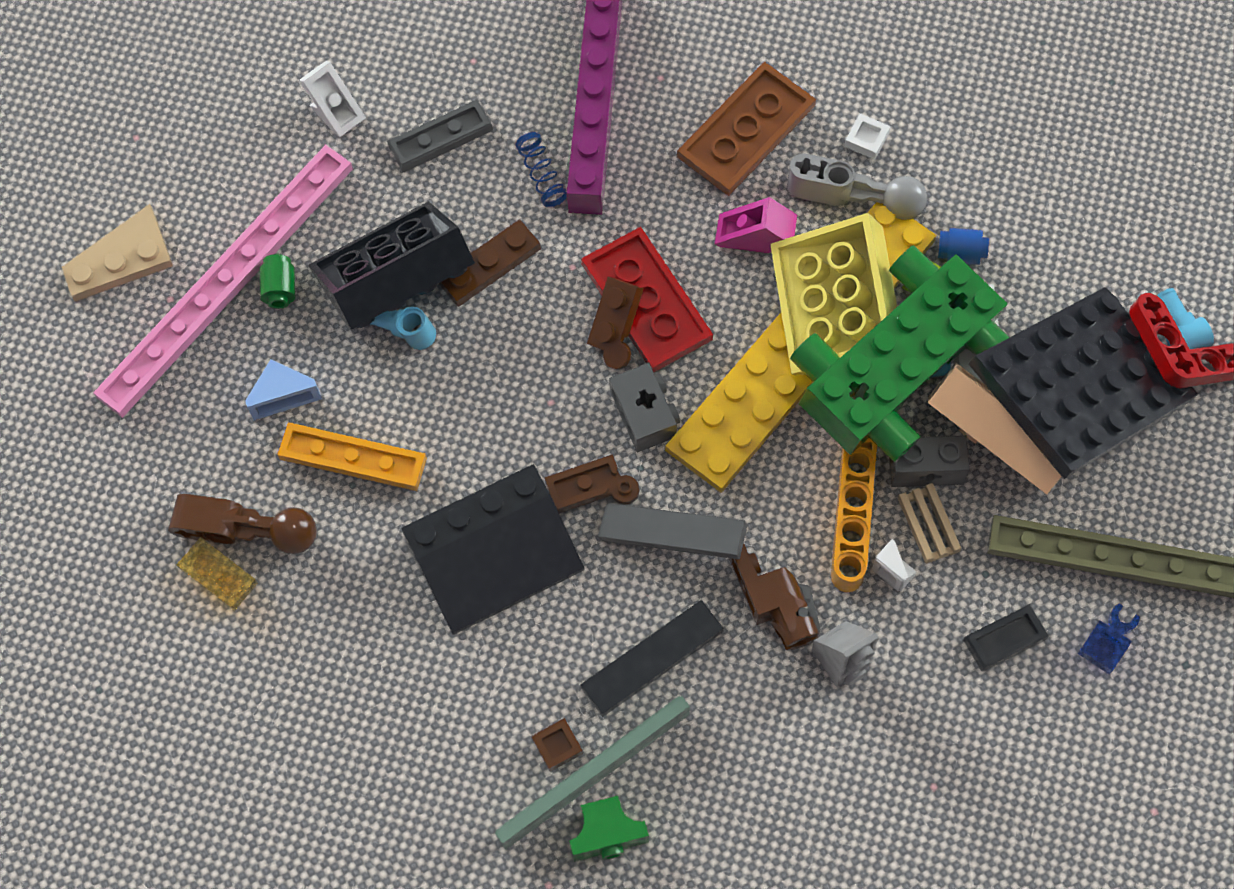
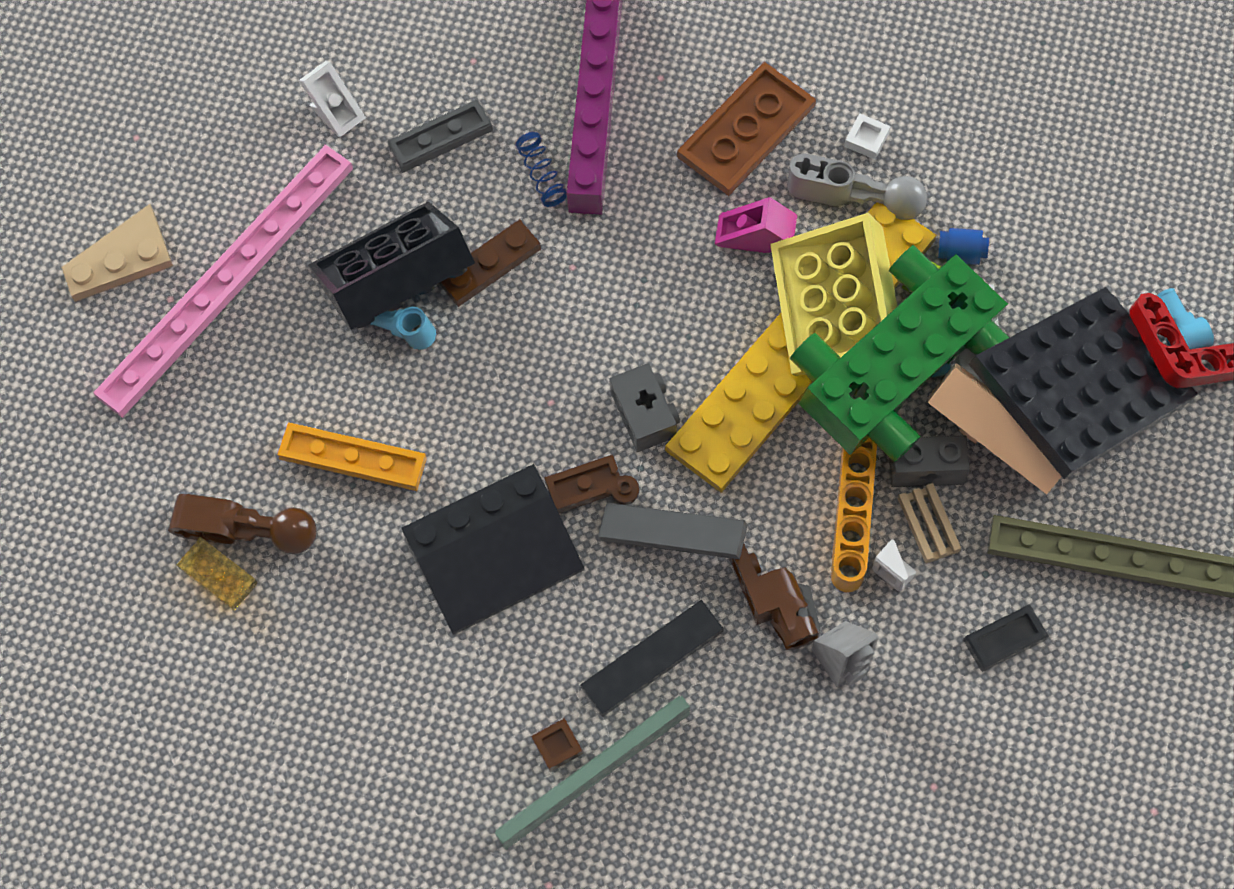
(277, 281): green brick -> none
(280, 390): light blue slope -> none
(607, 831): green brick -> none
(615, 321): reddish brown hinge -> none
(665, 319): red plate -> none
(1107, 643): clear blue plate -> none

